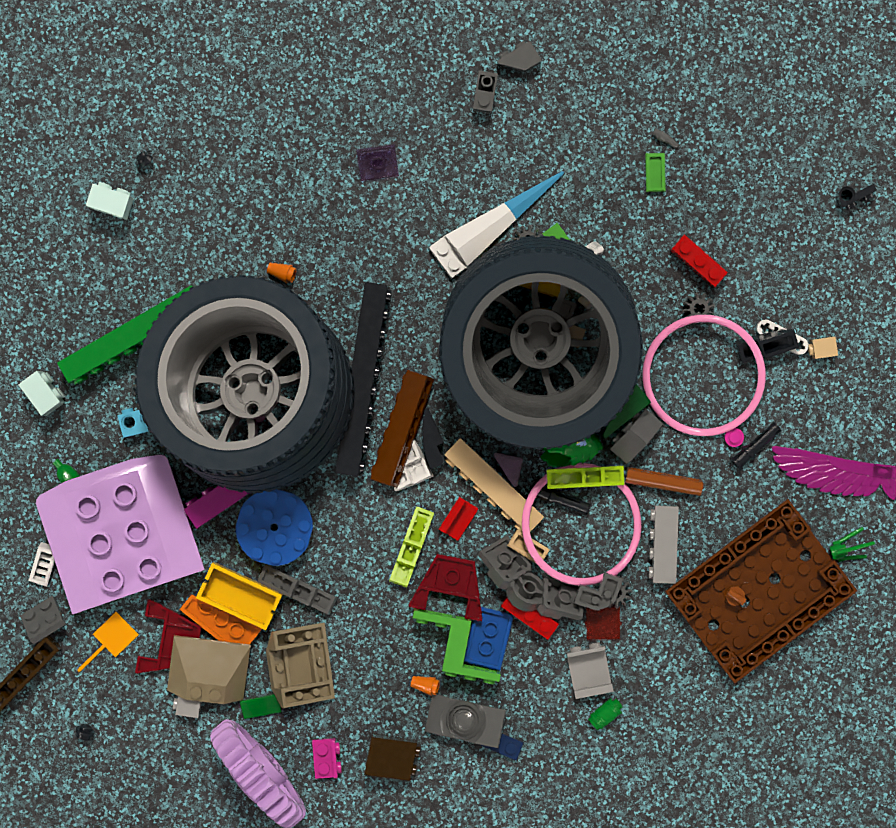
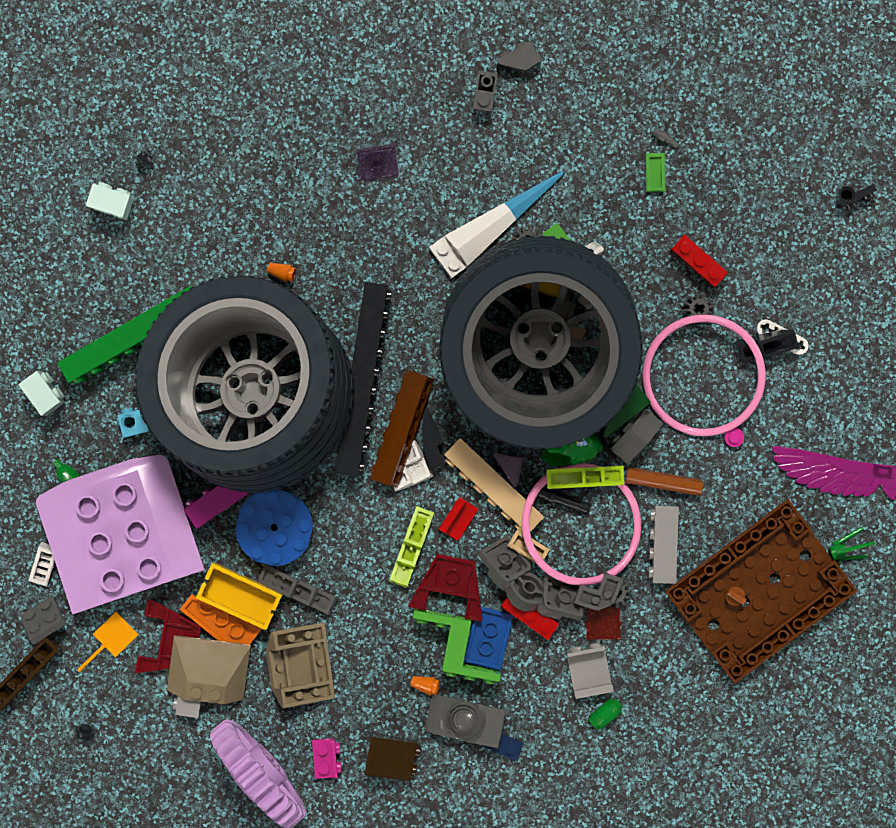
(260, 706): green slope -> none
(748, 451): black pin -> none
(823, 348): tan brick -> none

